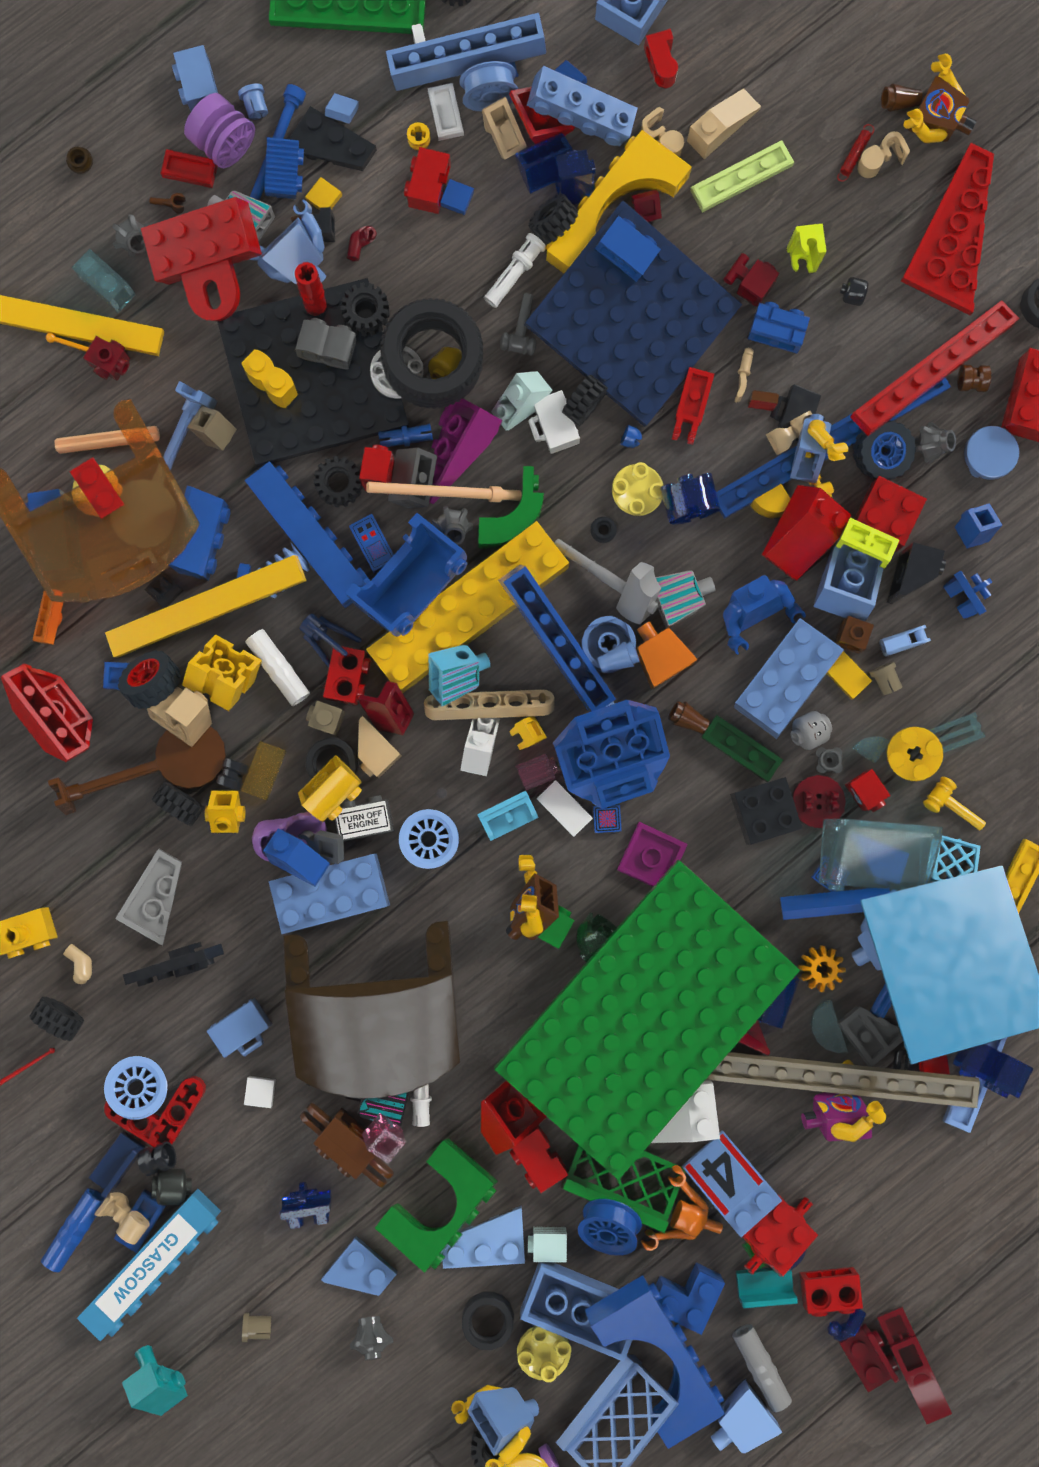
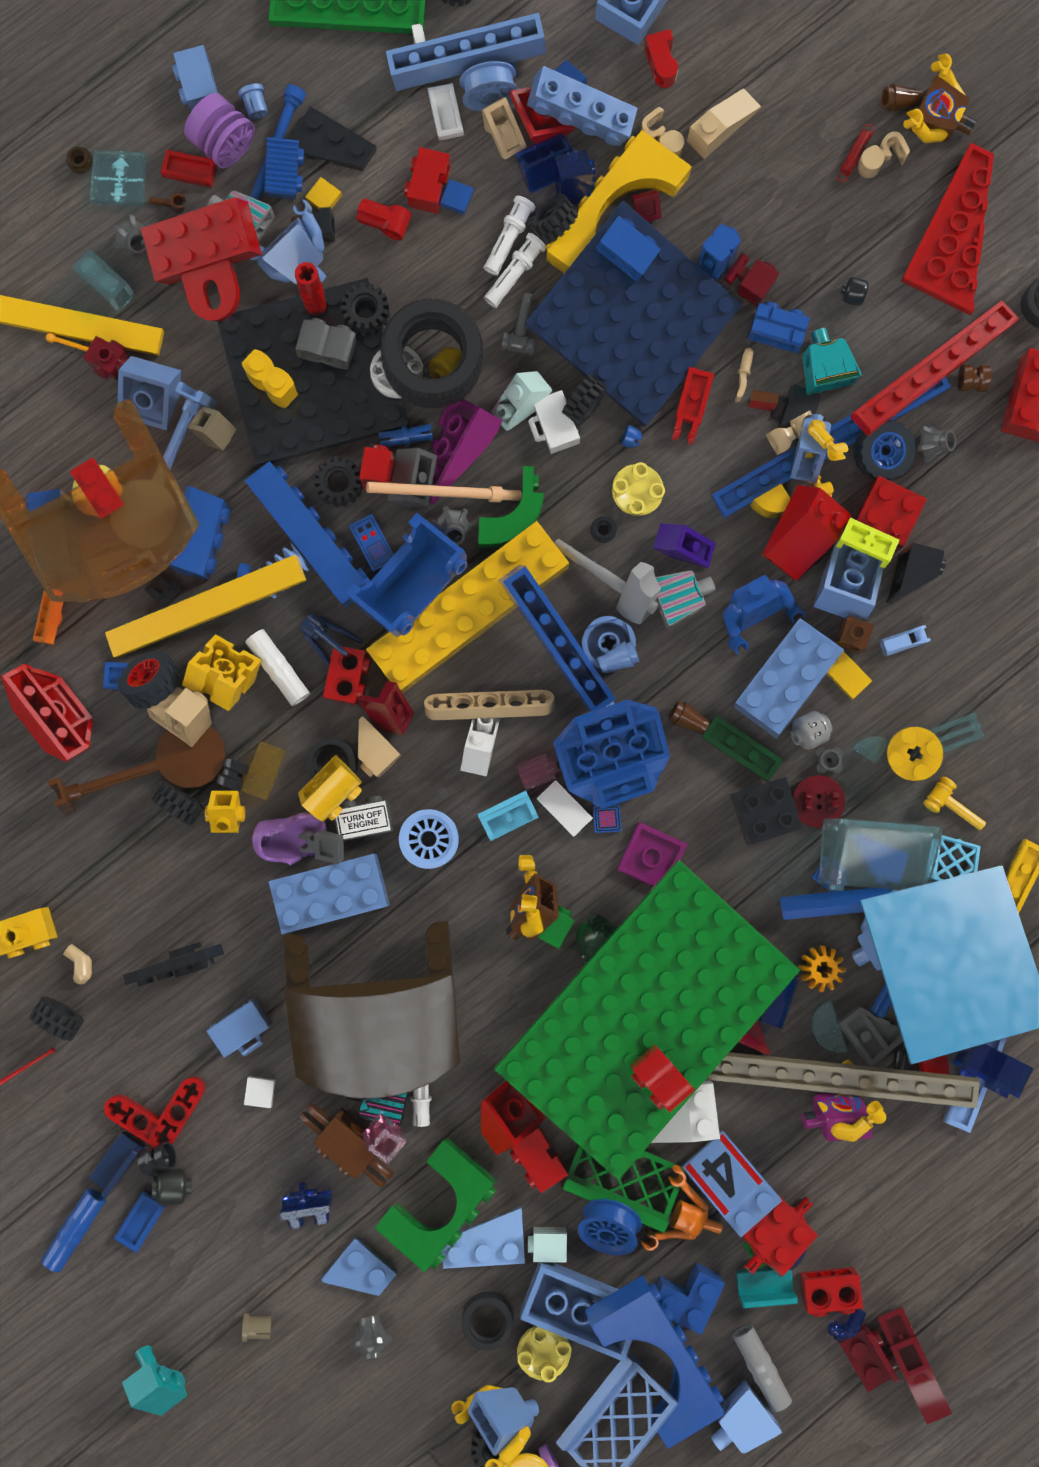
(97, 441): light nougat axle -> none
(114, 1077): light blue wheel -> none
(118, 178): none -> clear light blue tile
(131, 1223): tan leg -> none
(149, 1264): brick -> none
(150, 389): none -> medium blue slope
(152, 898): light grey wing -> none
(295, 857): blue slope -> none
(325, 718): dark tan brick -> none
(341, 108): medium blue tile -> none
(359, 240): dark red arm -> none
(390, 220): none -> red piece
(412, 130): yellow bush -> none
(454, 672): medium azure torso -> none
(514, 225): none -> white pin
(529, 731): yellow tile -> none
(661, 1078): none -> red brick
(662, 654): orange torso -> none
(684, 544): none -> dark purple slope
(690, 498): clear blue brick -> none
(719, 251): none -> blue brick
(742, 176): yellowish green tile -> none
(807, 244): neon yellow hinge -> none
(828, 364): none -> teal torso
(868, 791): red brick -> none
(884, 673): dark tan bush -> none
(974, 604): blue hips -> none
(978, 525): blue brick -> none
(991, 453): medium blue tile -> none

